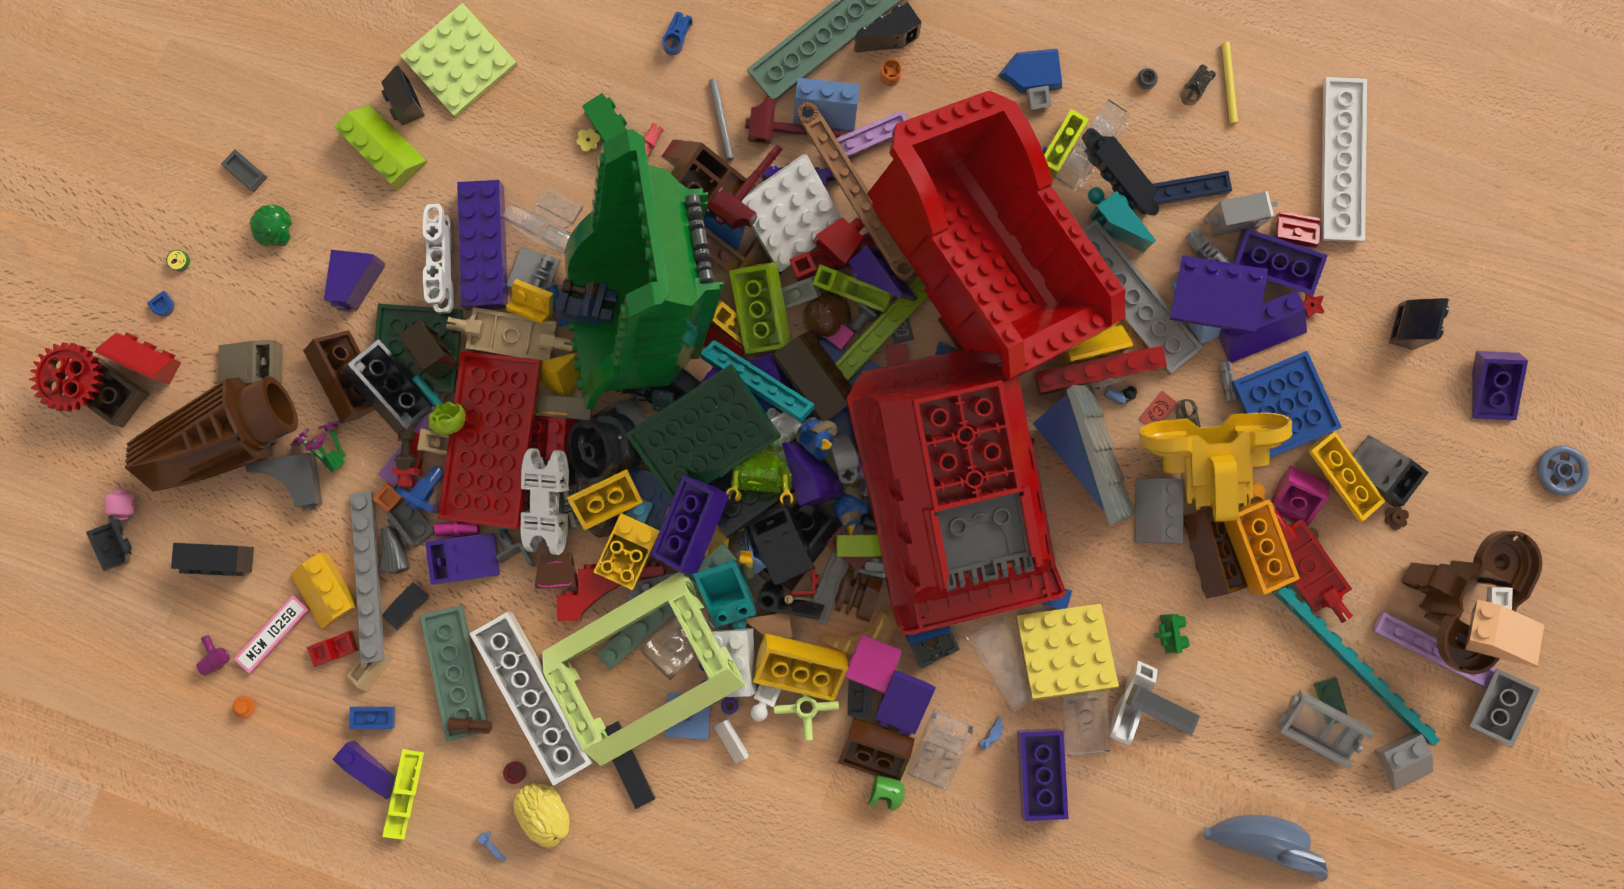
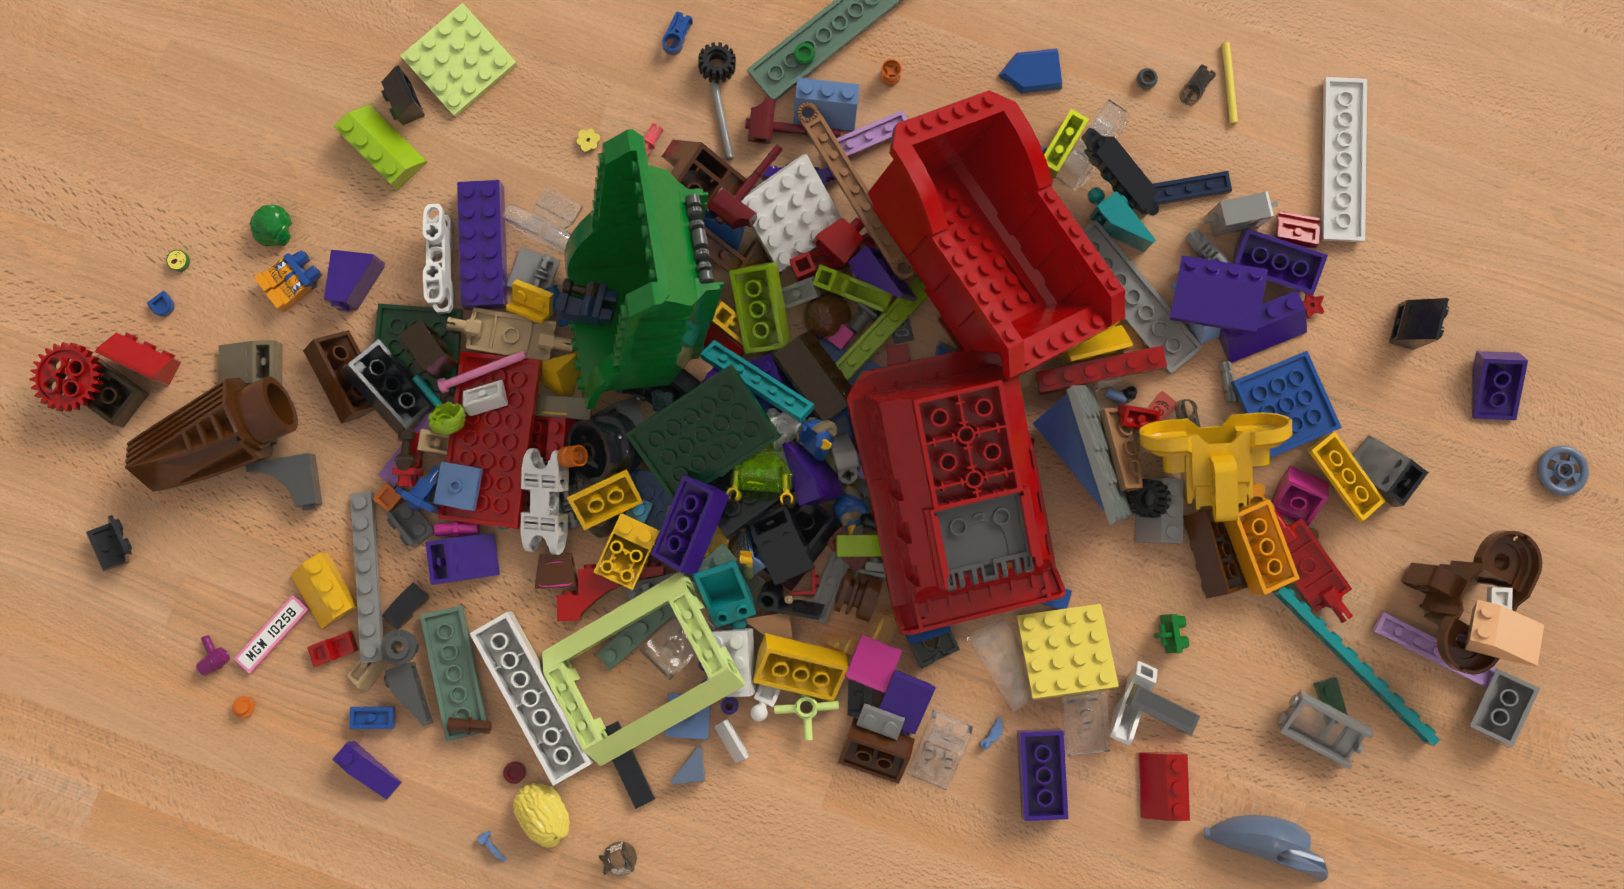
(120, 504): bright pink head -> none
(212, 559): black brick -> none
(244, 170): dark grey tile -> none
(288, 280): none -> hips
(332, 459): plant -> none
(393, 553): dark grey piece -> none
(395, 640): none -> dark grey piece
(402, 794): neon yellow slope -> none
(407, 687): none -> dark grey slope
(444, 384): none -> bright pink bar
(458, 486): none -> medium blue plate
(485, 398): none -> white slope
(511, 549): dark grey bracket -> none
(572, 456): none -> orange wheel
(604, 118): green brick -> none
(628, 853): none -> clear smoke piece
(692, 770): none -> sand blue slope
(716, 52): none -> black tyre
(804, 53): none -> green tile
(880, 721): none -> light grey plate
(889, 31): black slope -> none
(889, 790): bright green helmet -> none
(1038, 97): light grey plate -> none
(1123, 449): none -> medium nougat wing
(1136, 416): none -> red slope
(1159, 503): none -> black tyre
(1164, 786): none -> red slope
(1391, 519): reddish brown plant -> none
(1405, 759): light grey slope -> none

